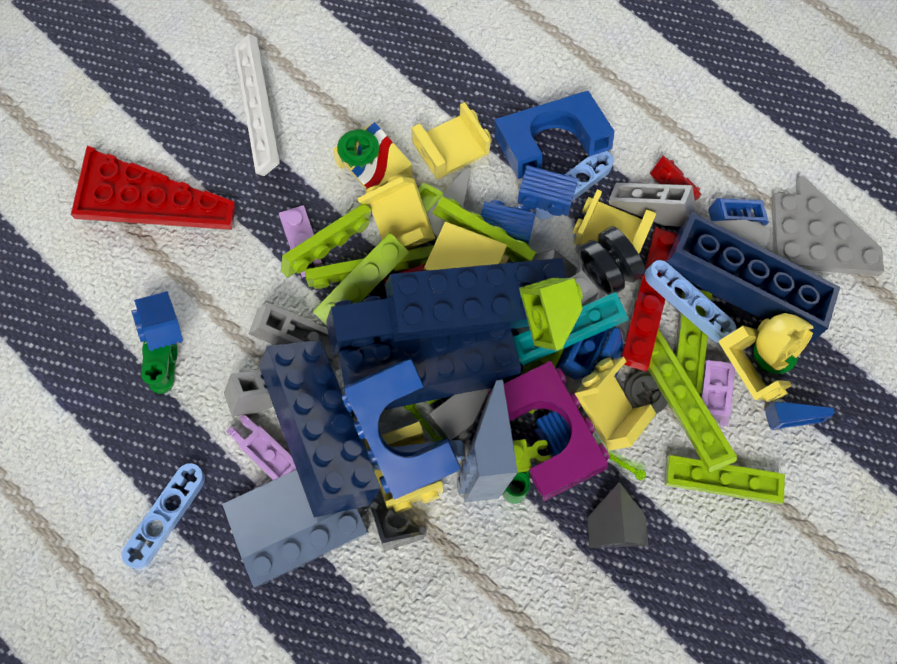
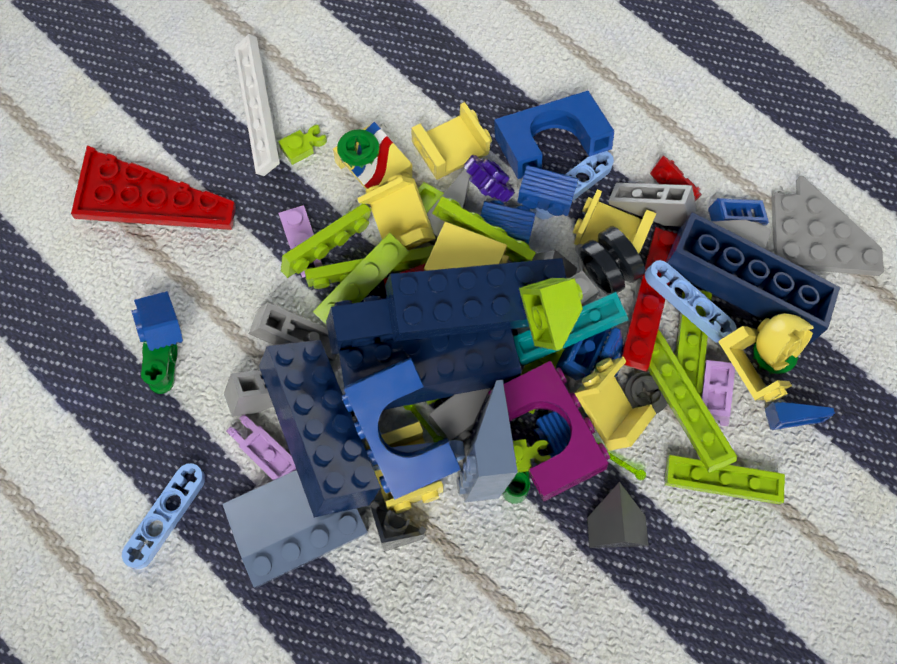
(300, 145): none -> lime plate
(489, 178): none -> dark purple gear

